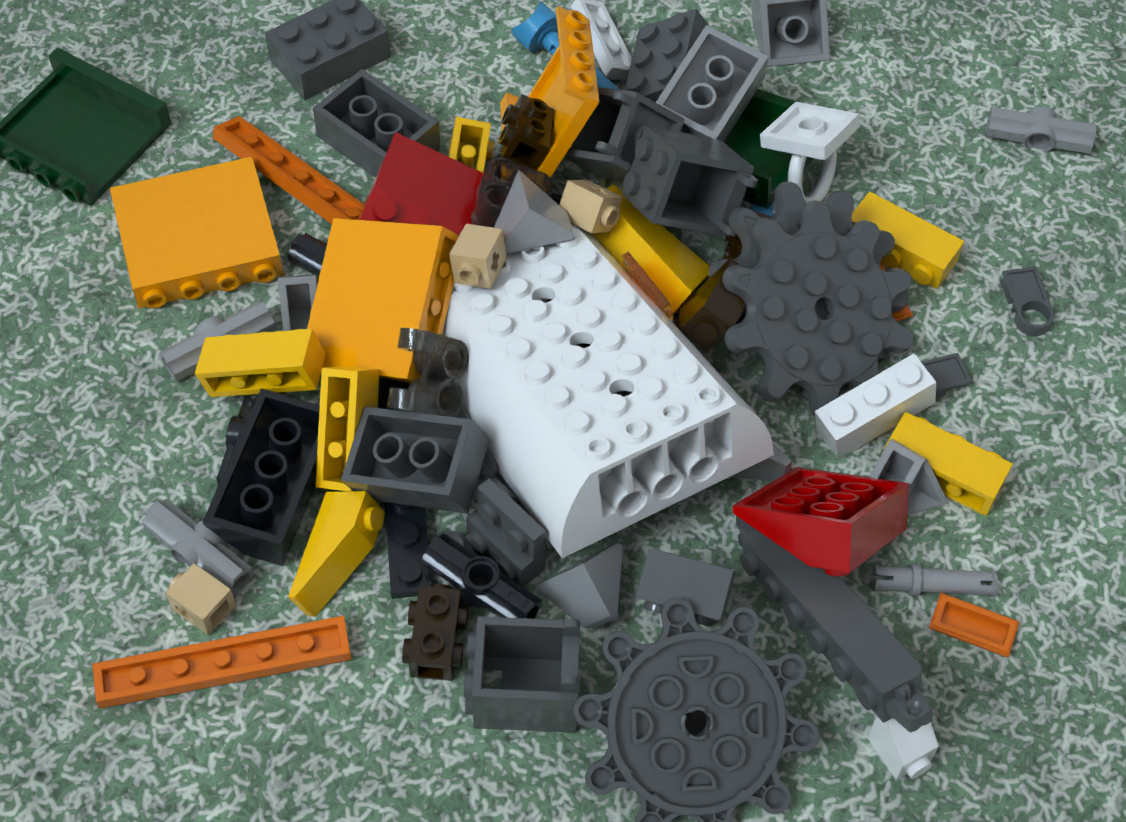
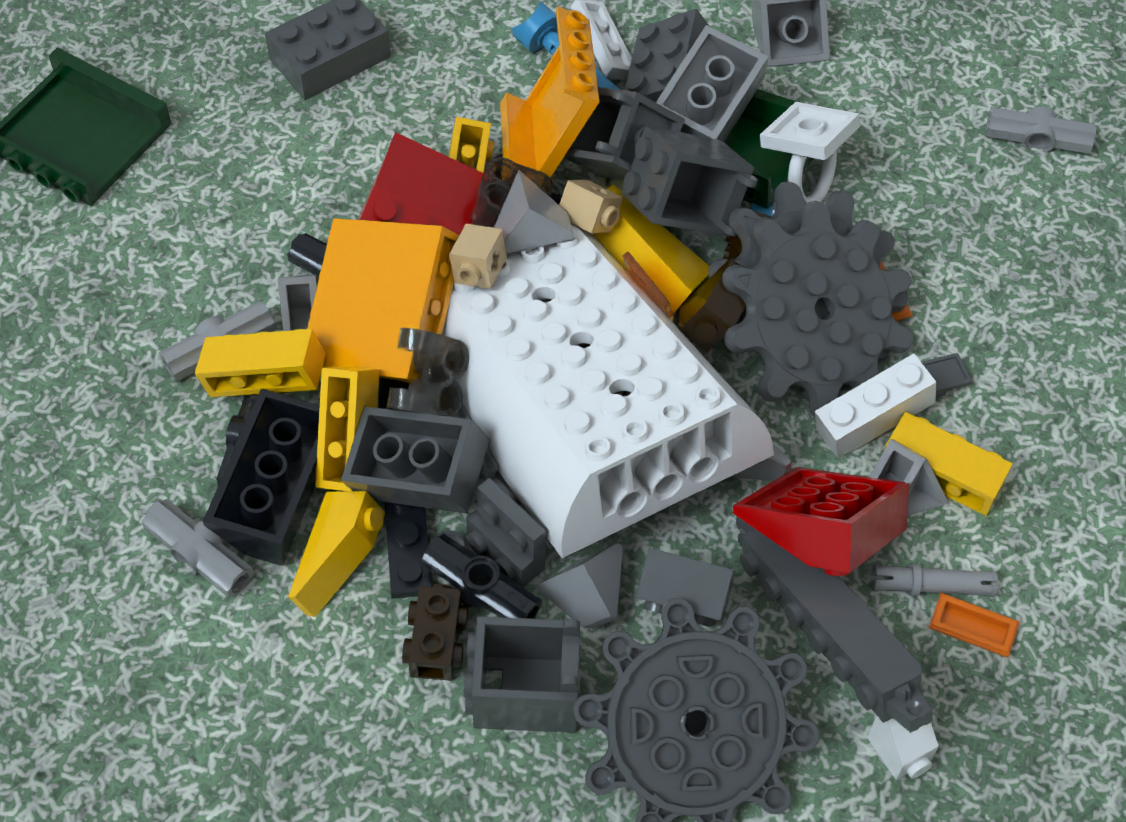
(196, 233): light orange panel -> none
(200, 598): tan brick -> none
(220, 662): orange plate -> none
(287, 170): orange plate -> none
(365, 115): dark grey brick -> none
(526, 131): dark brown brick -> none
(919, 246): yellow brick -> none
(1026, 292): dark grey piece -> none

